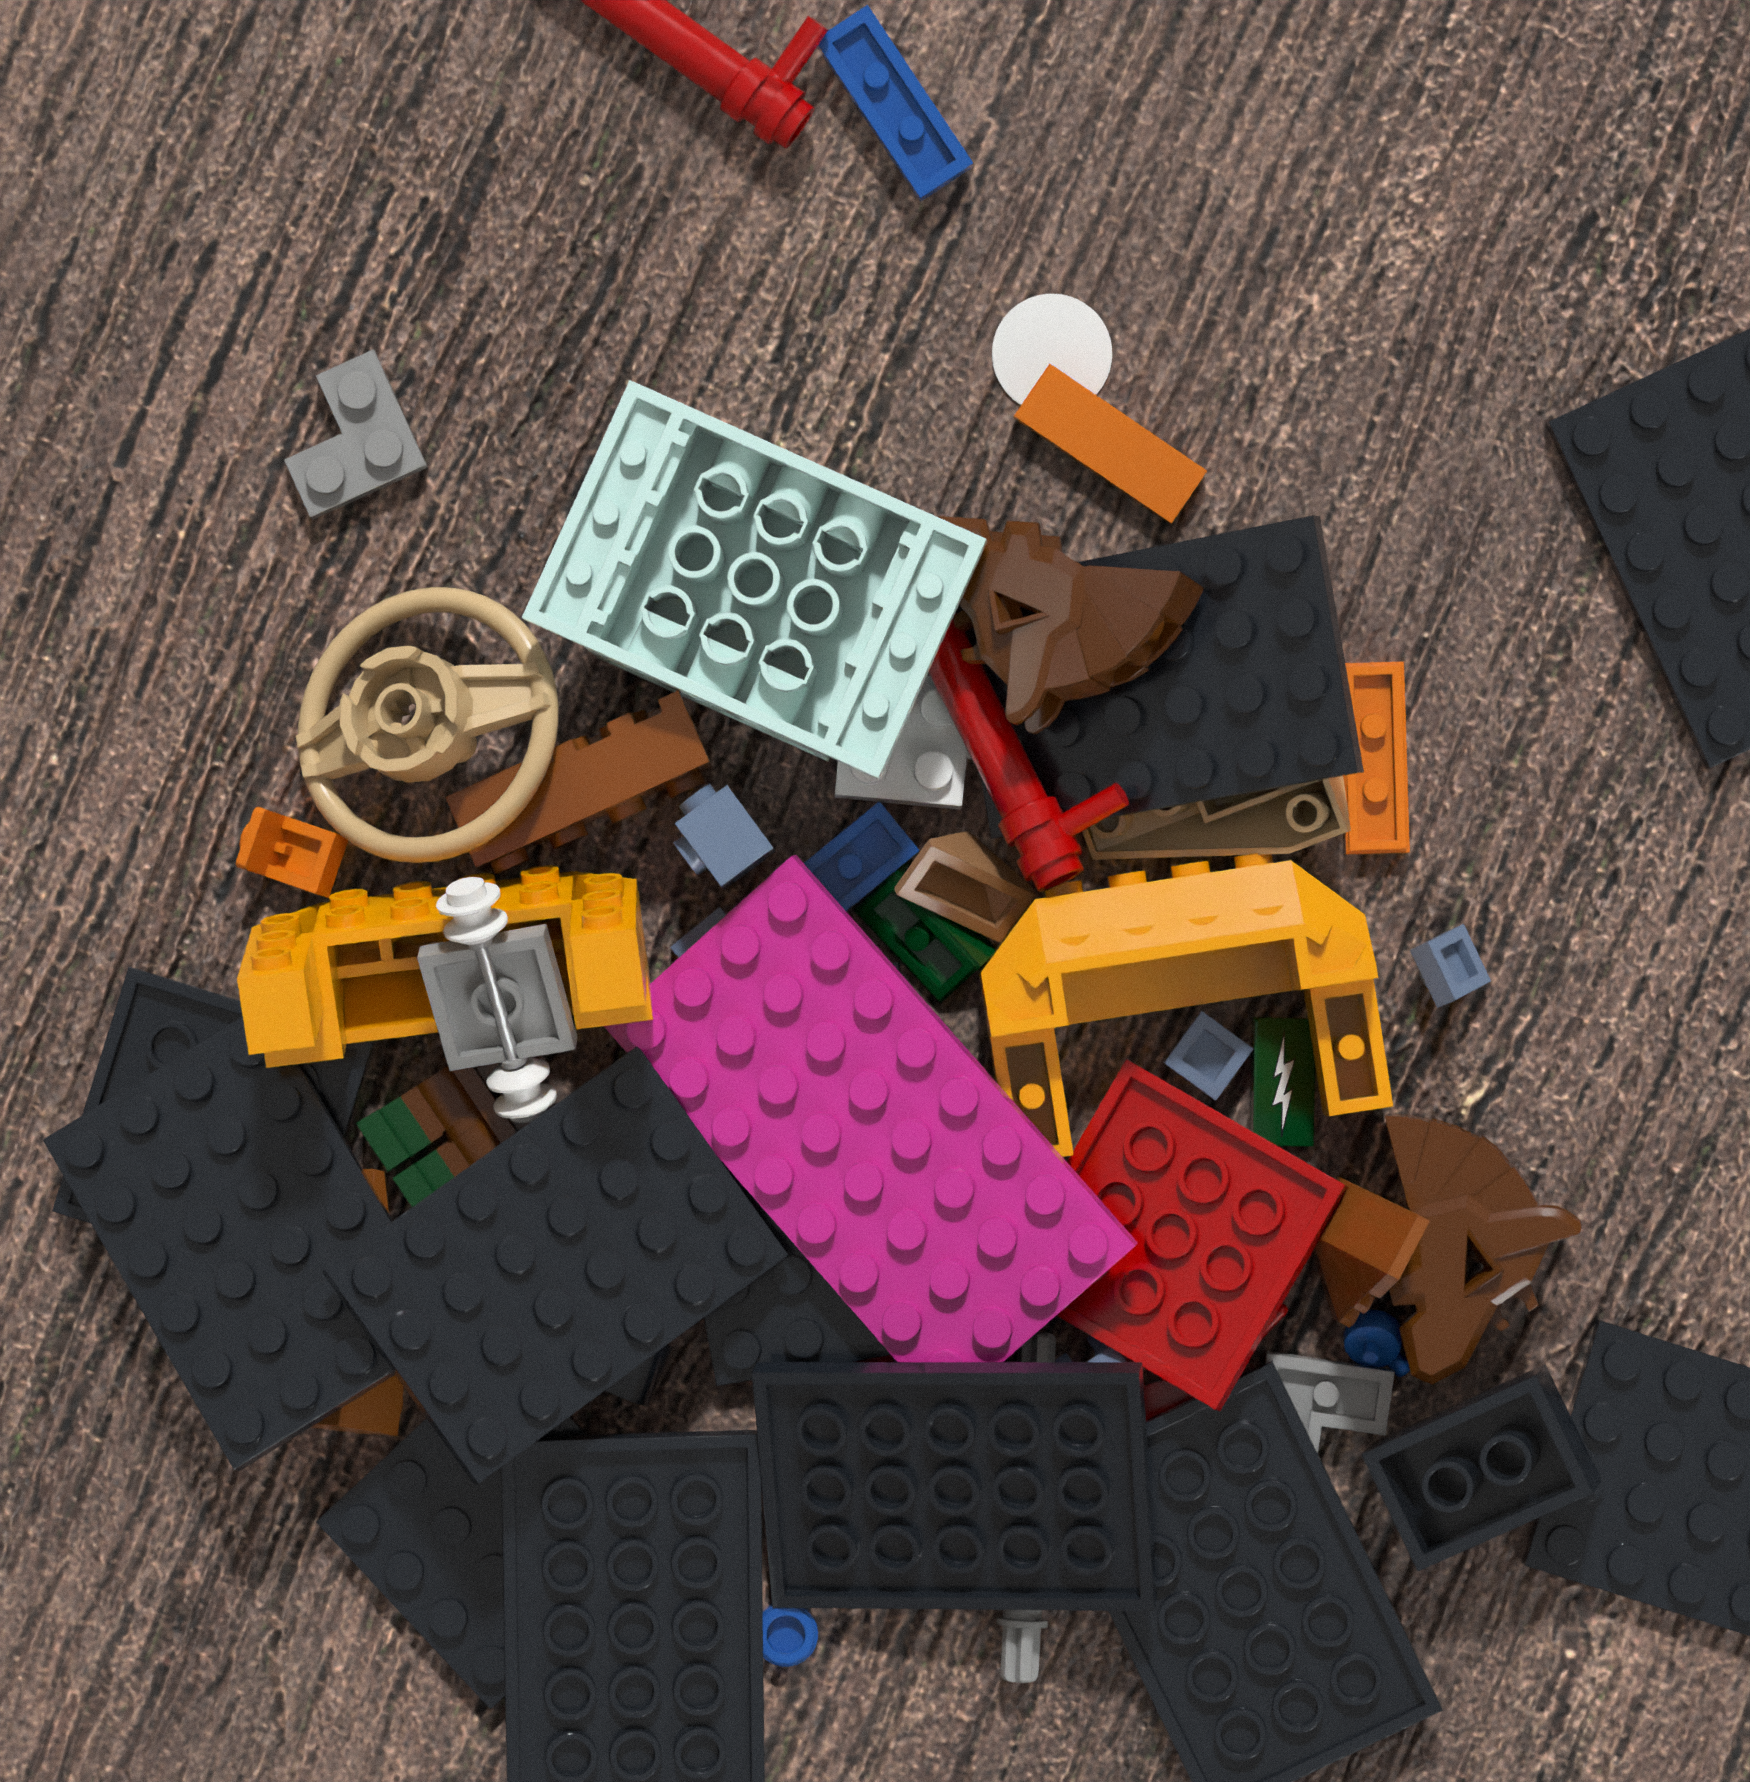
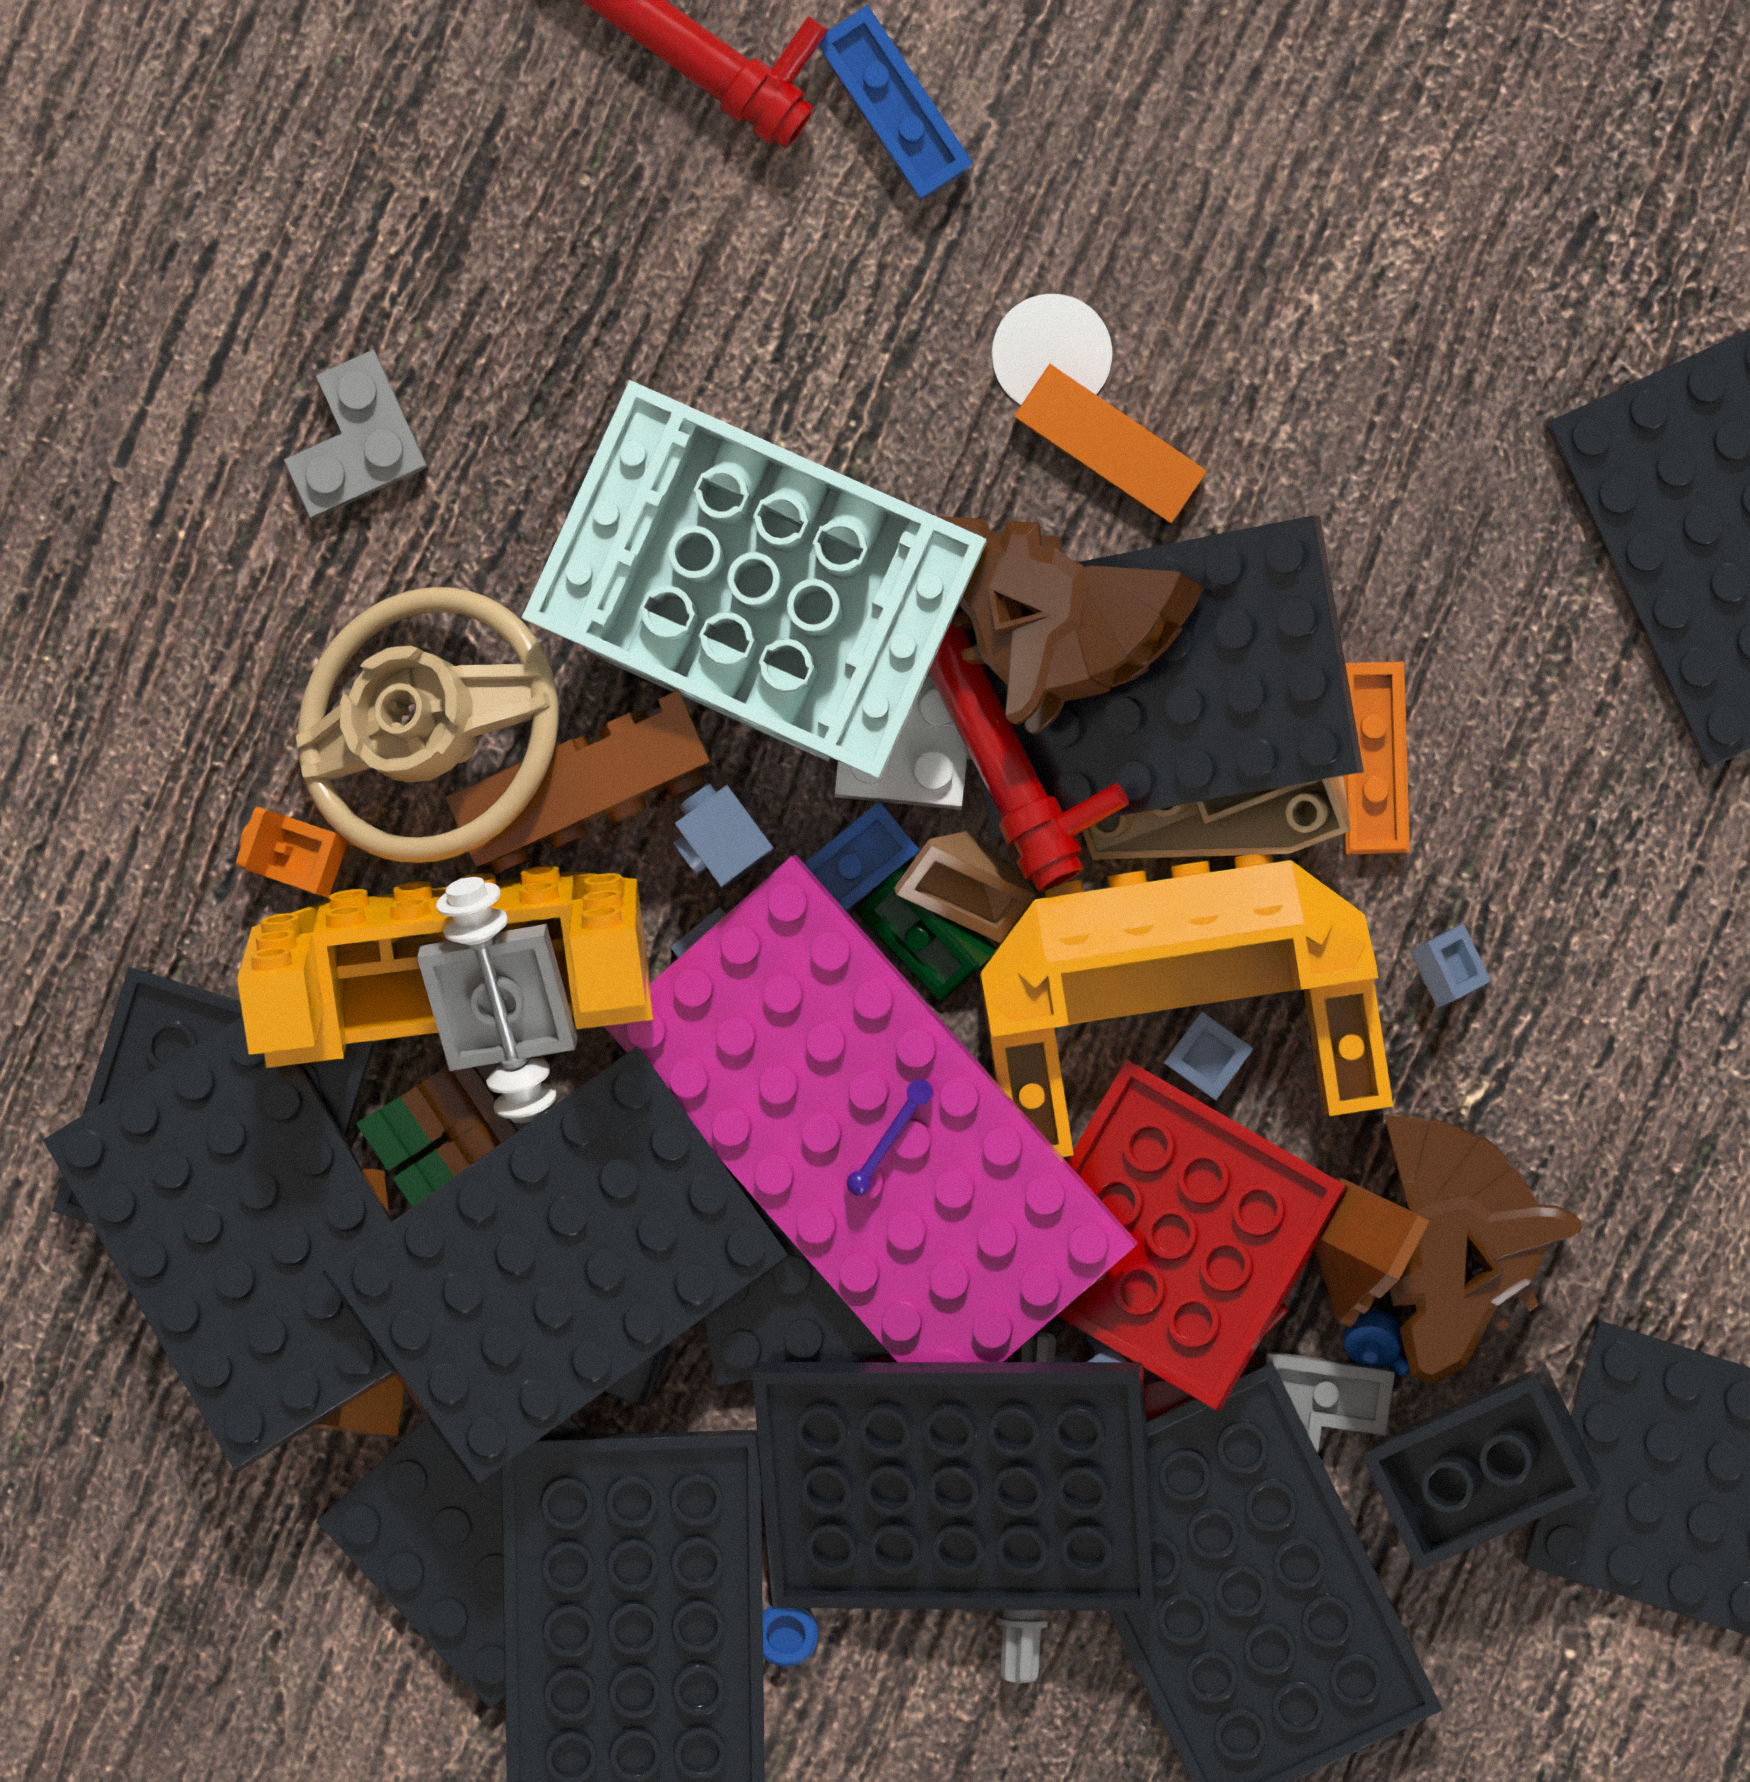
(918, 1093): none -> dark purple hinge
(1282, 1081): dark green slope -> none

